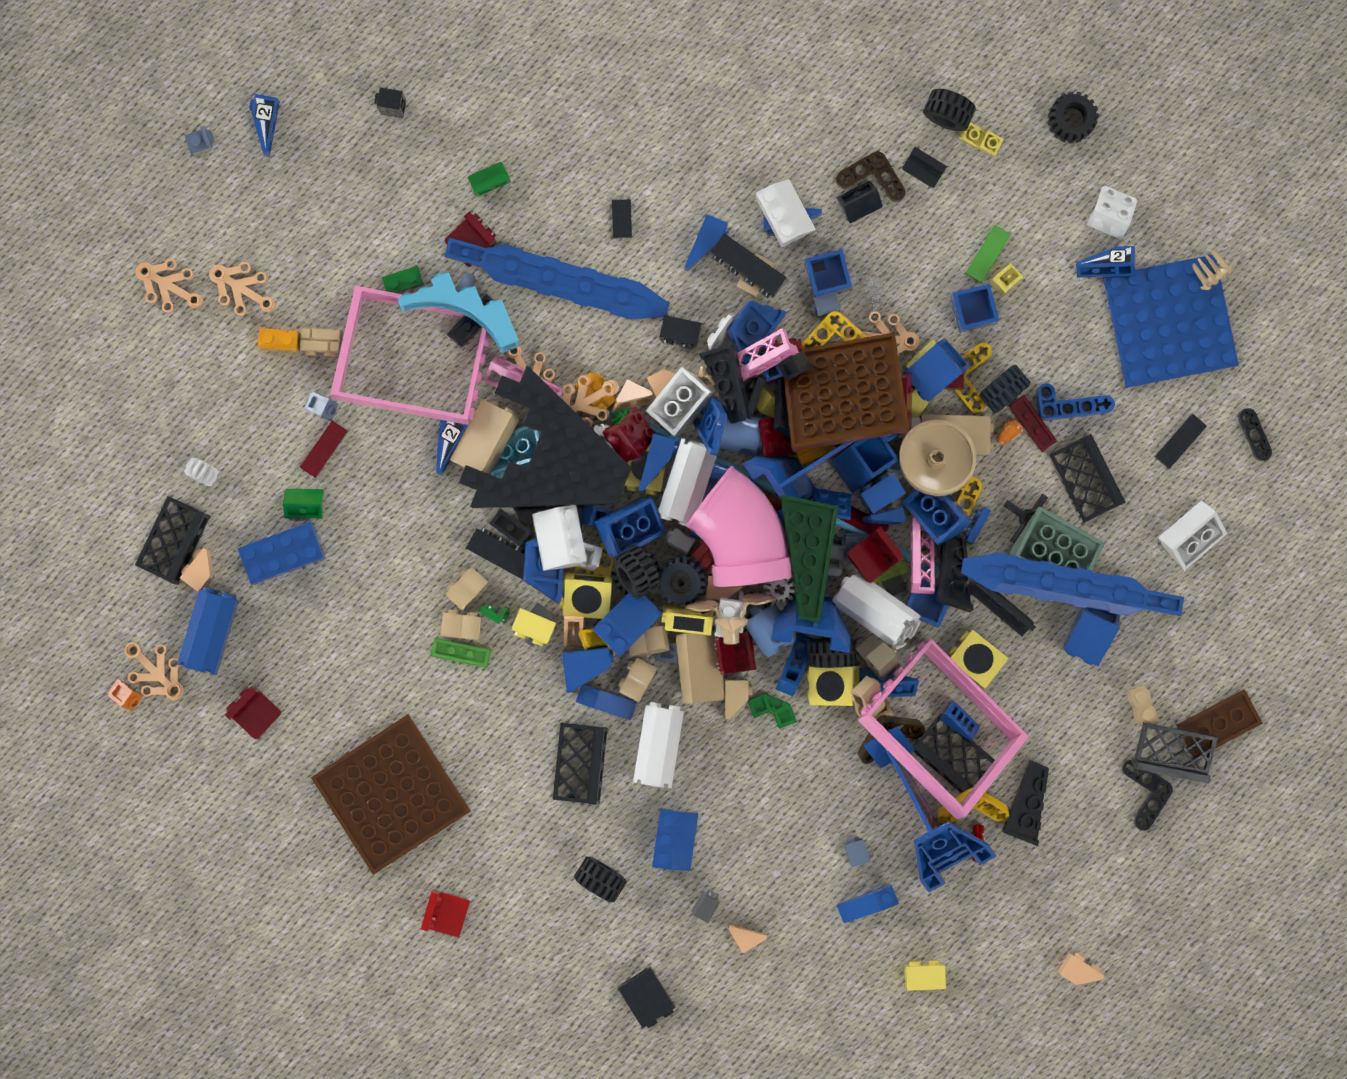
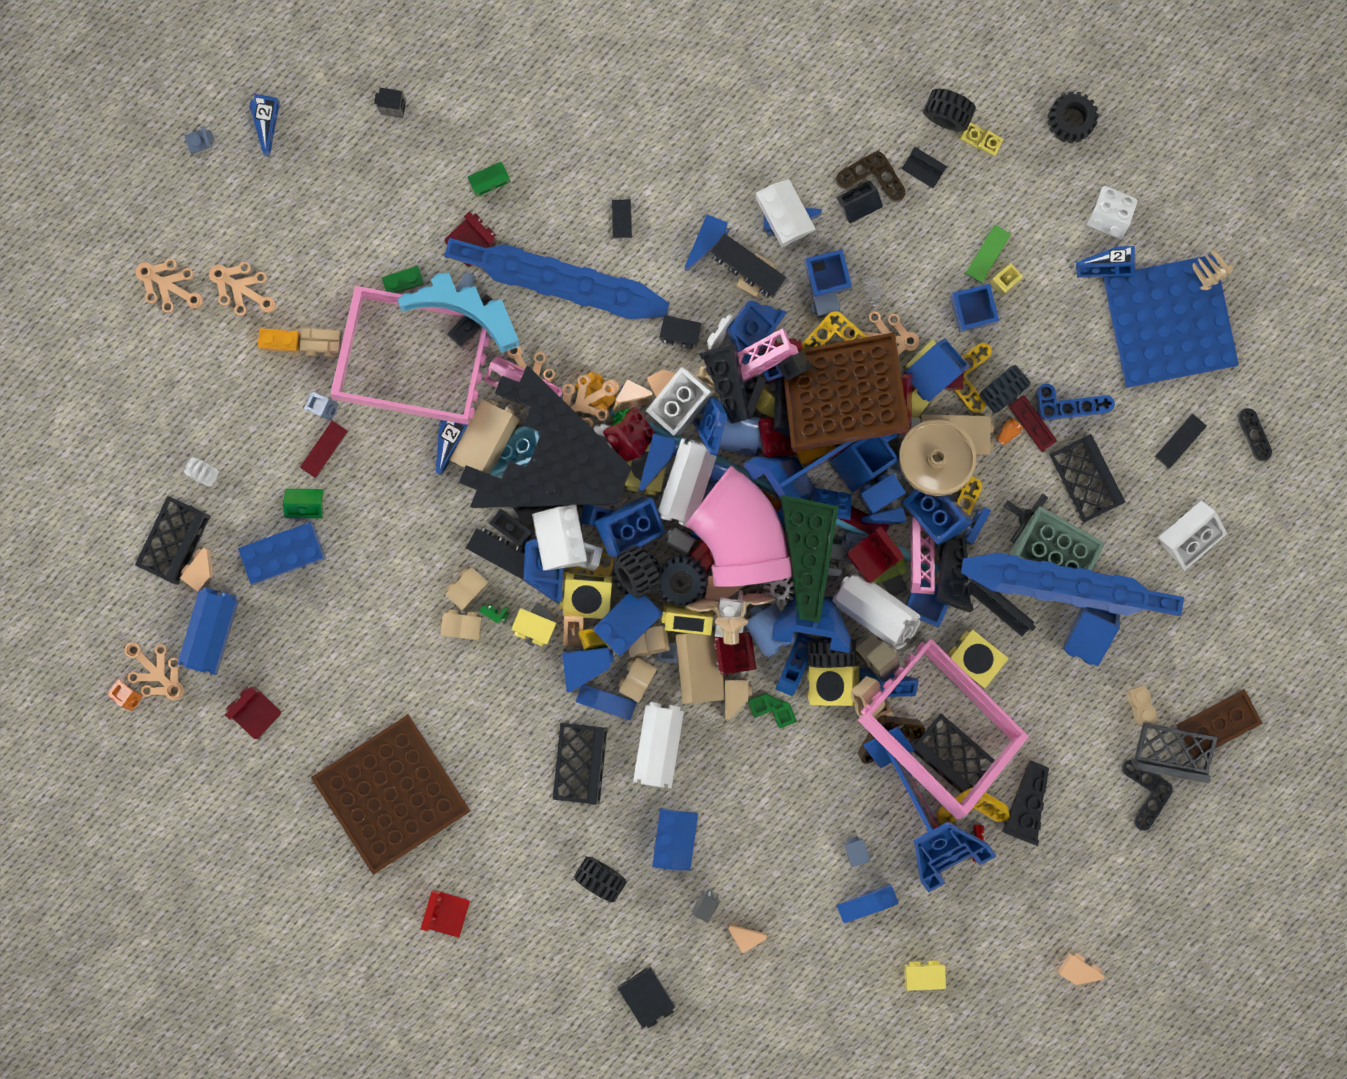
(460, 652): bright green tile -> none
(957, 725): blue slope -> none

